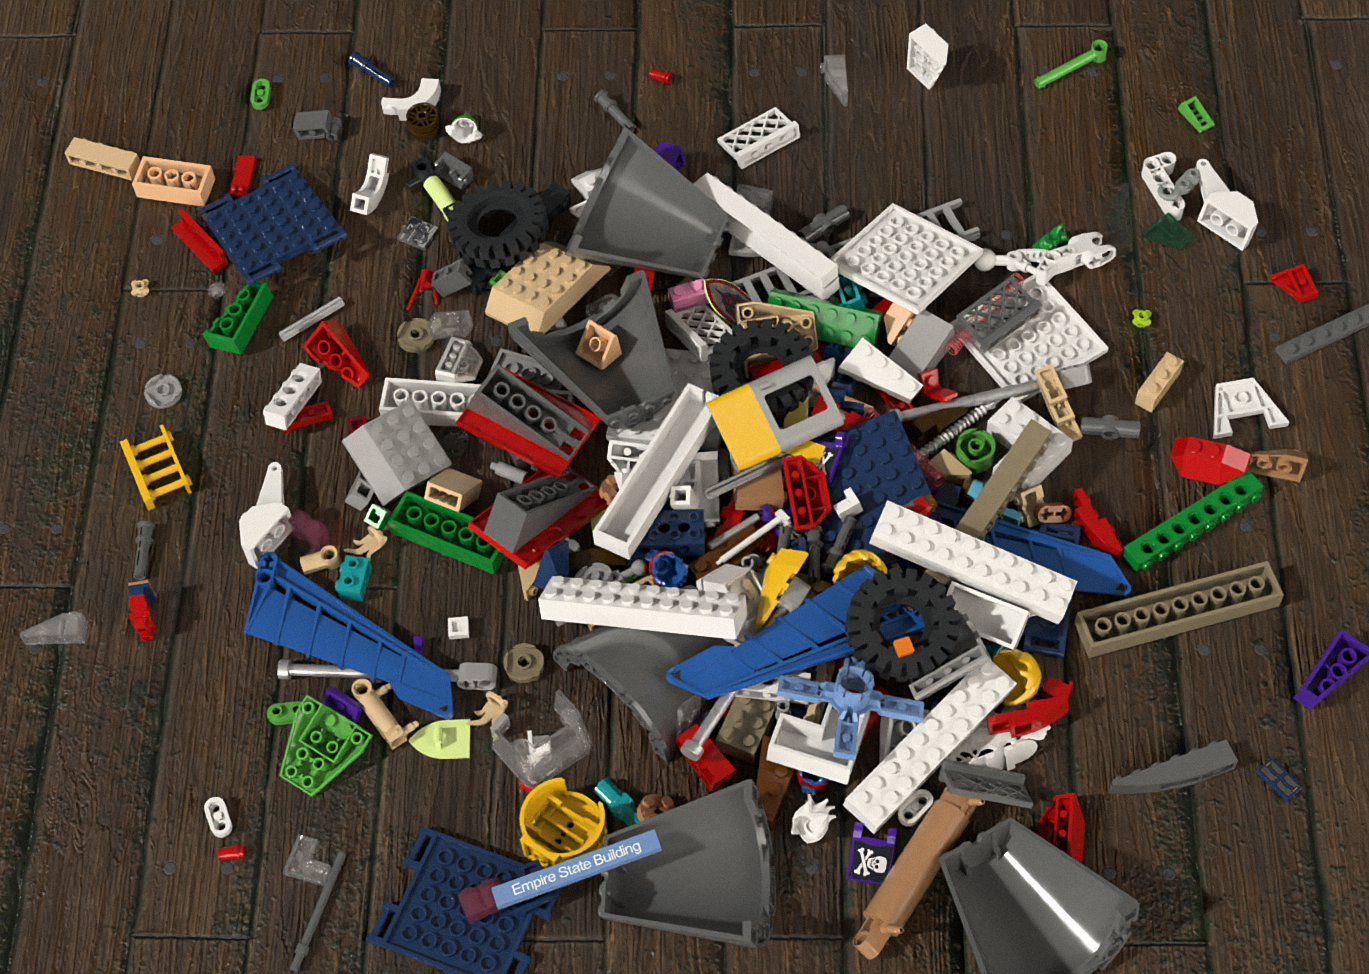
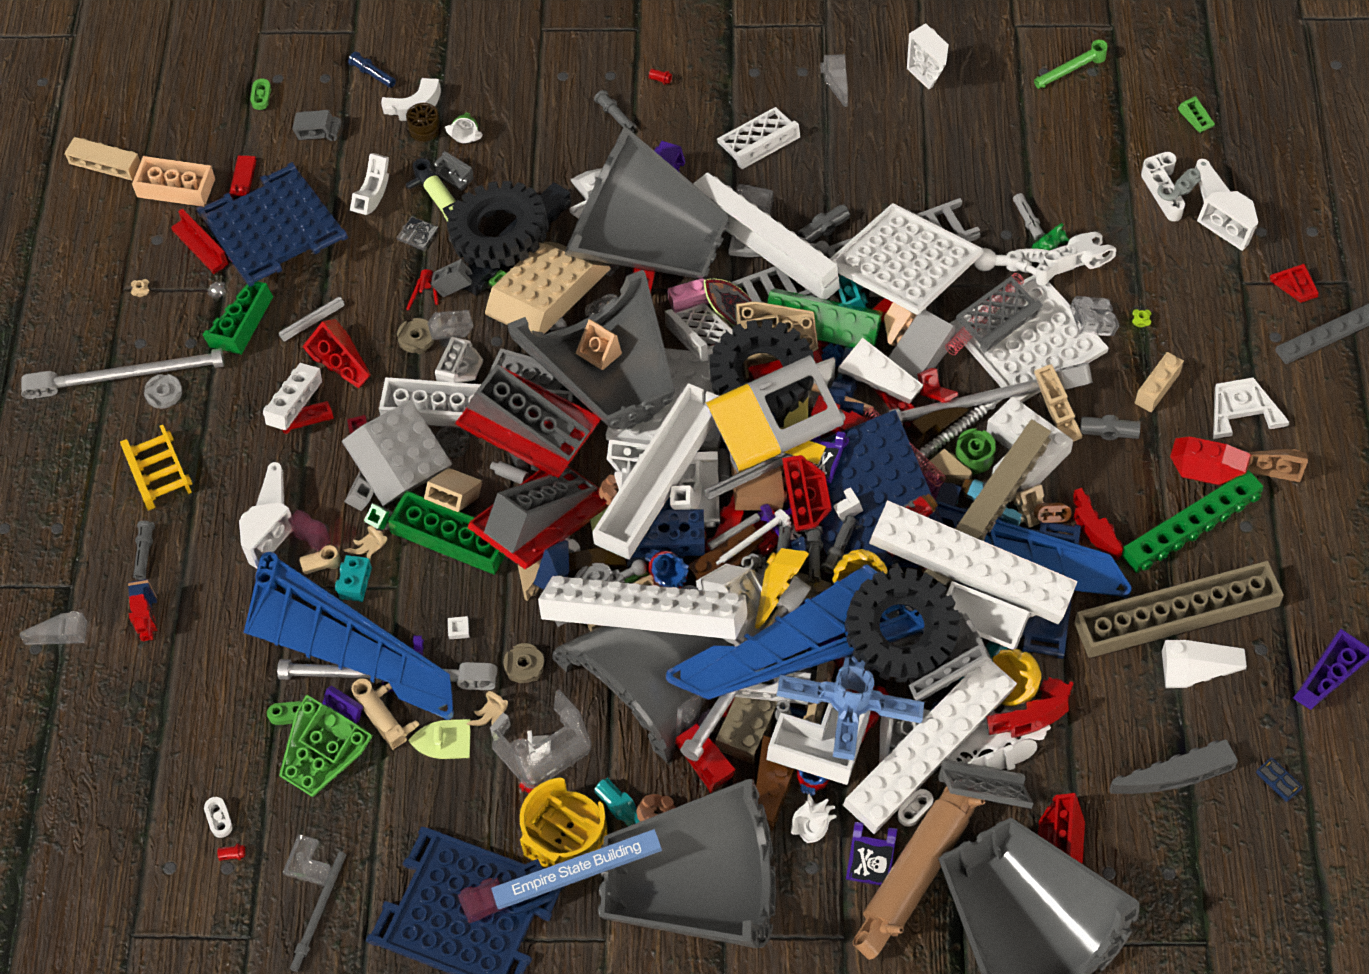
(47, 383): none -> flat silver piece
(903, 646): orange piece -> none
(1032, 223): none -> light grey pin
(1094, 316): none -> clear piece
(1168, 232): clear green wing -> none
(1193, 662): none -> white wedge

